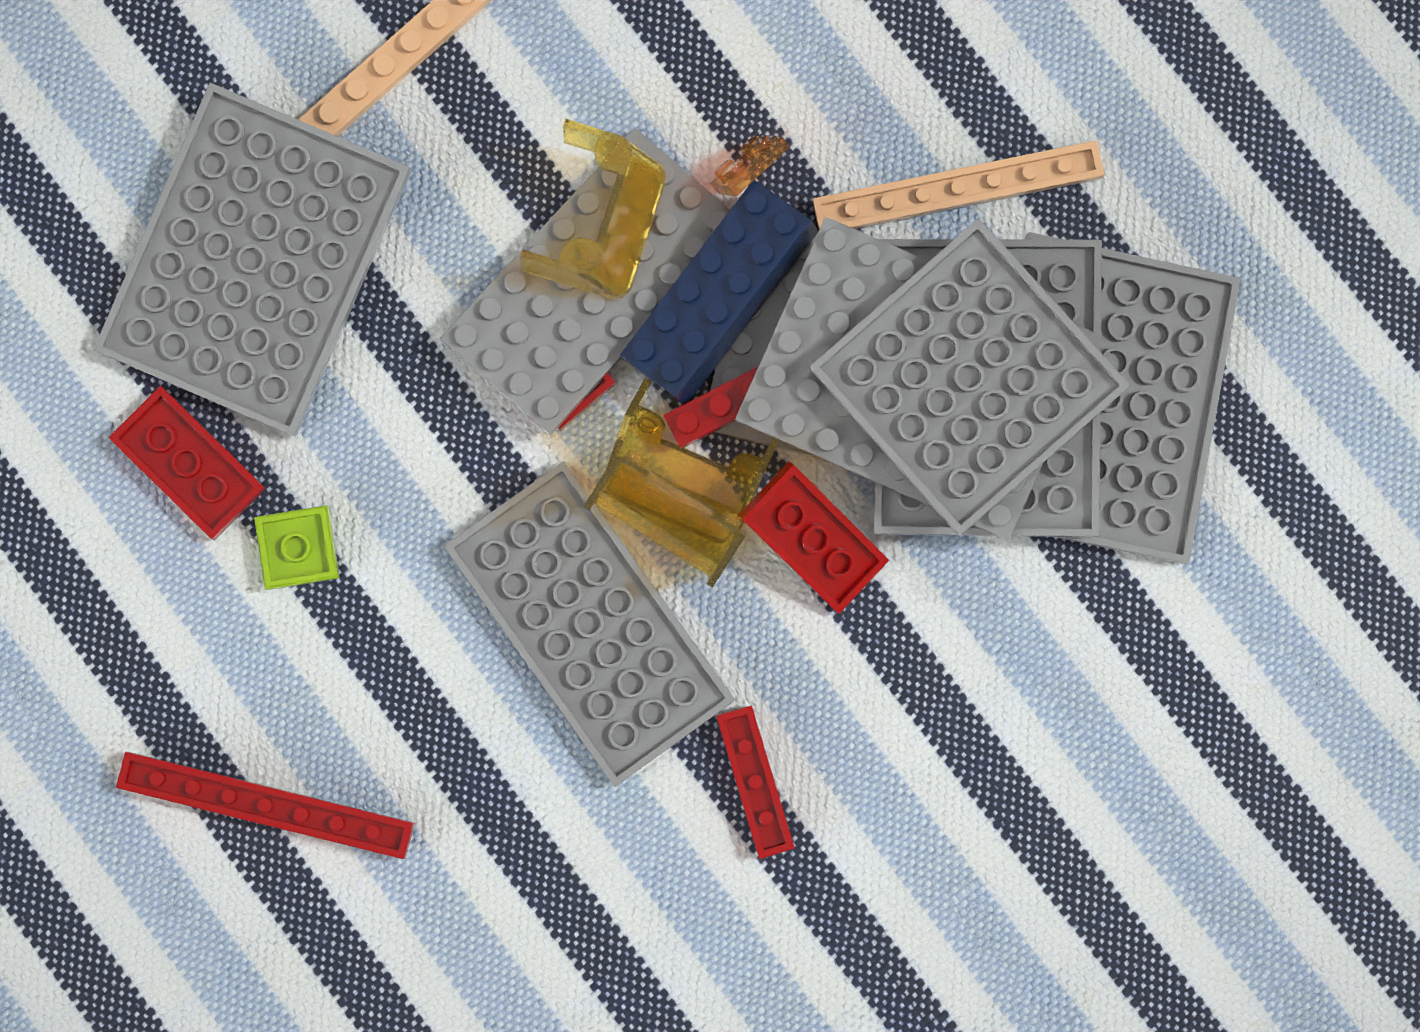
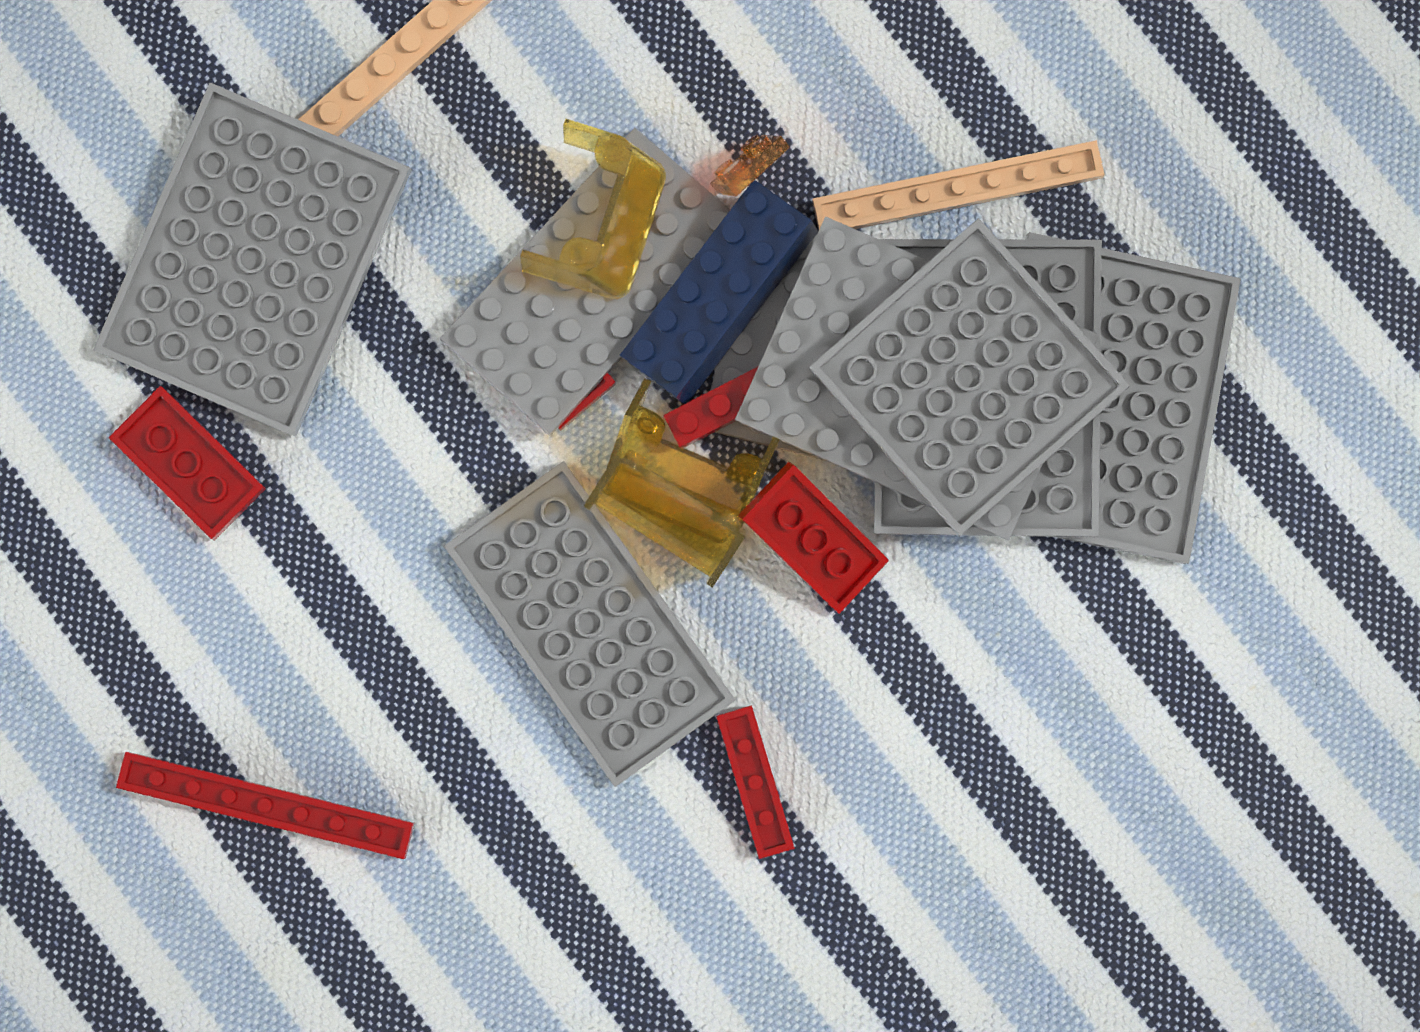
(296, 547): lime plate -> none

